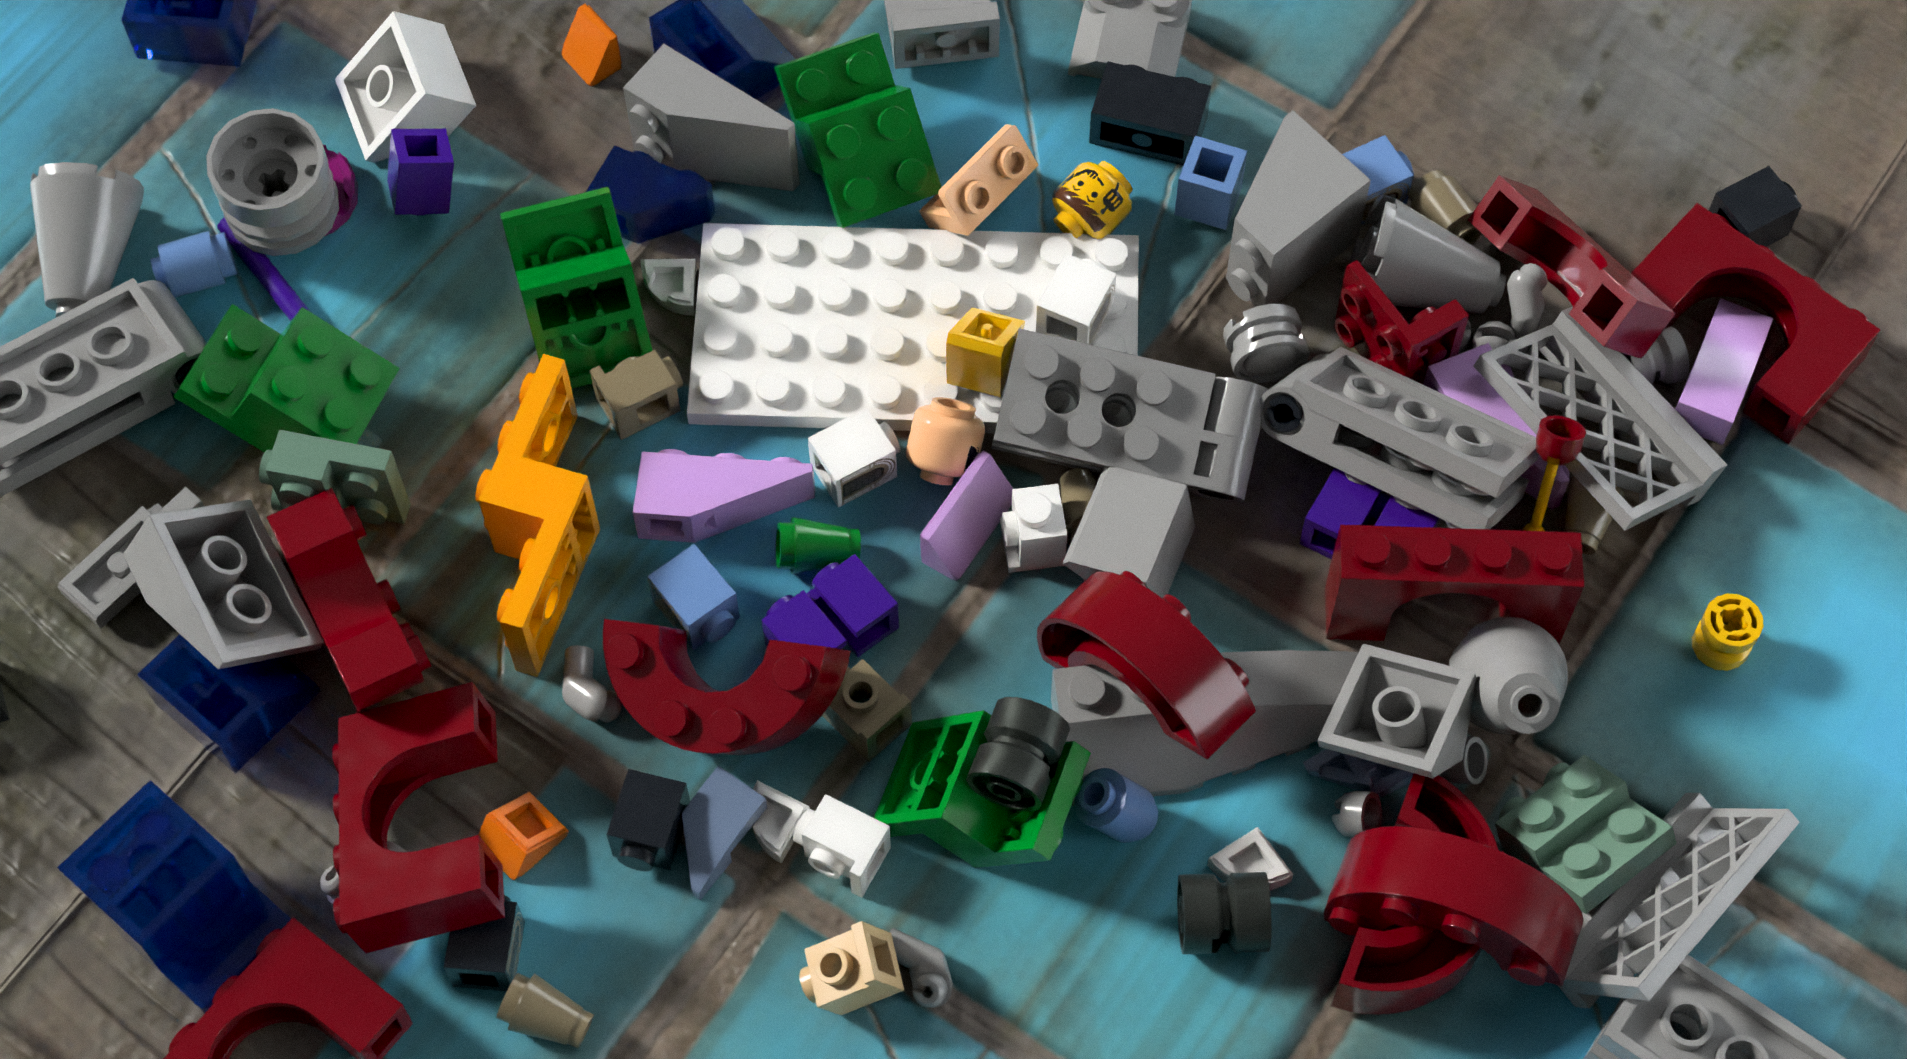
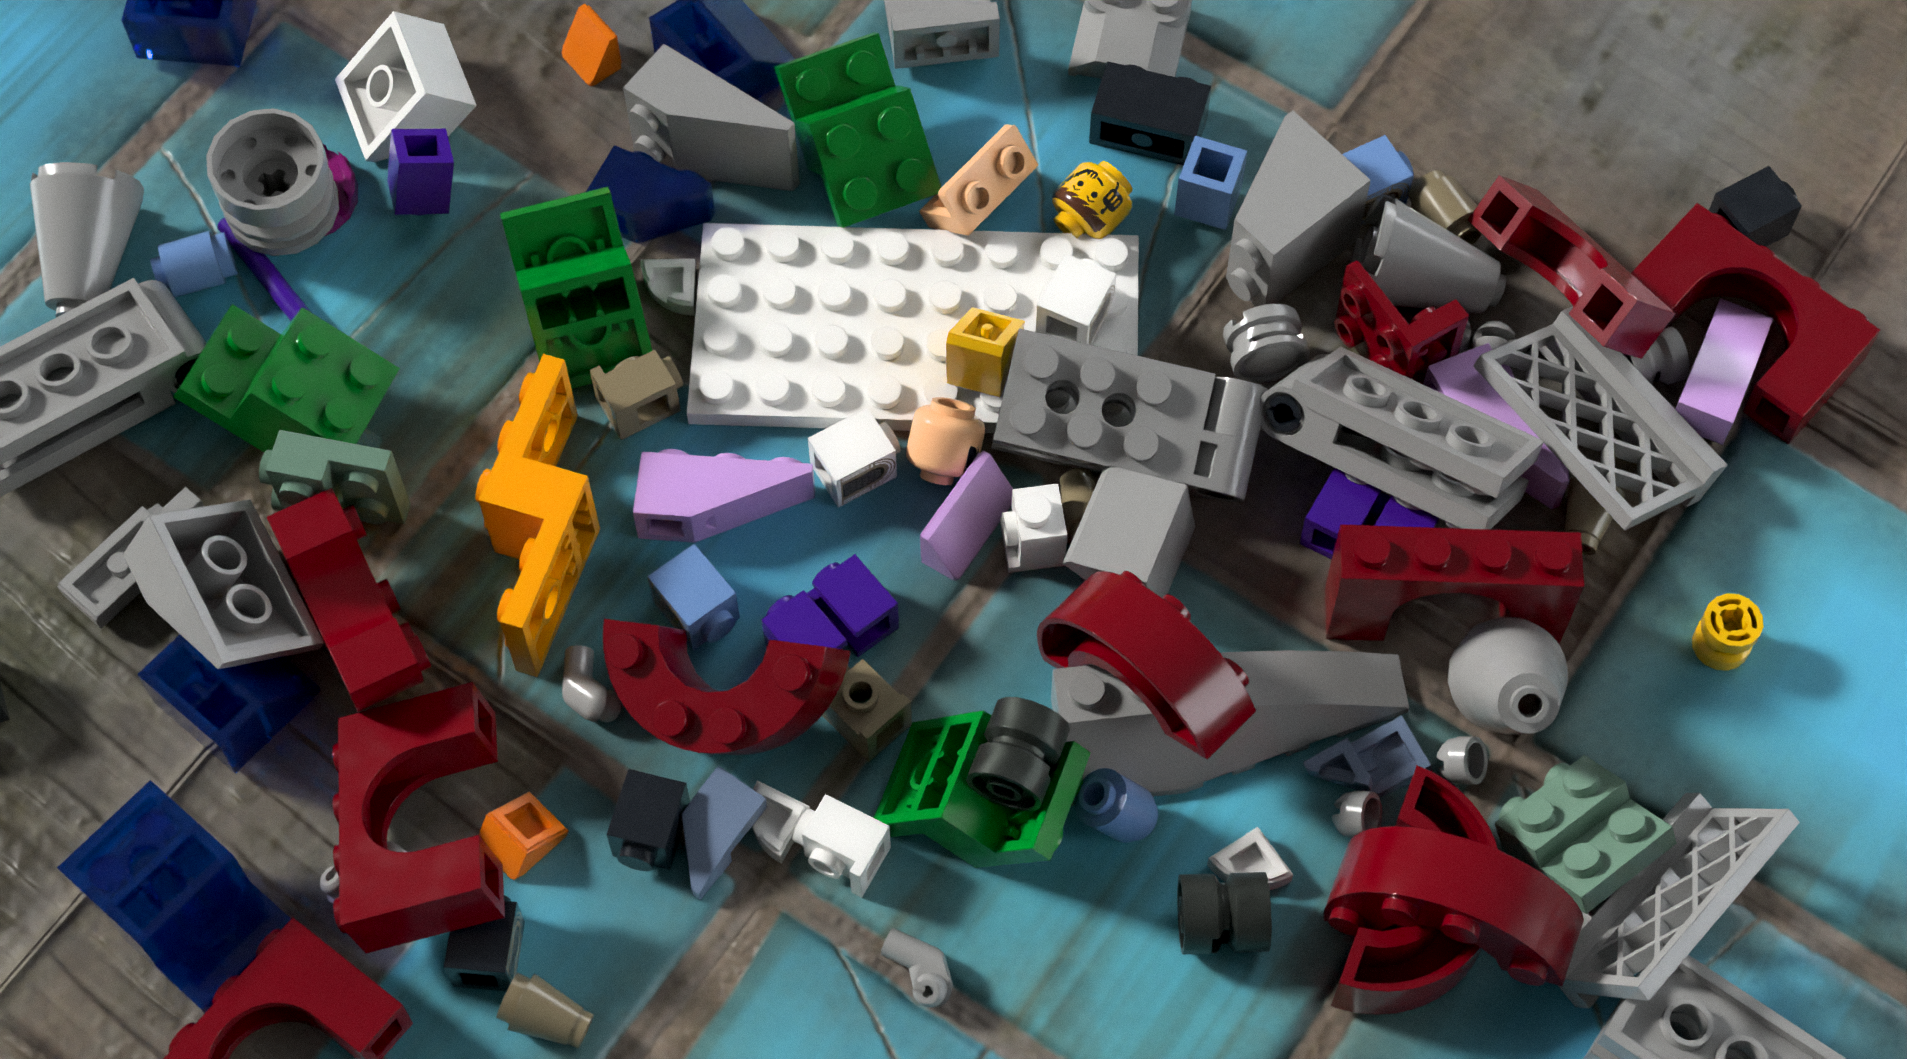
(813, 545): green cone -> none
(851, 969): tan brick -> none
(1401, 712): light grey slope -> none
(1526, 298): light grey arm -> none
(1557, 443): dark red hinge -> none

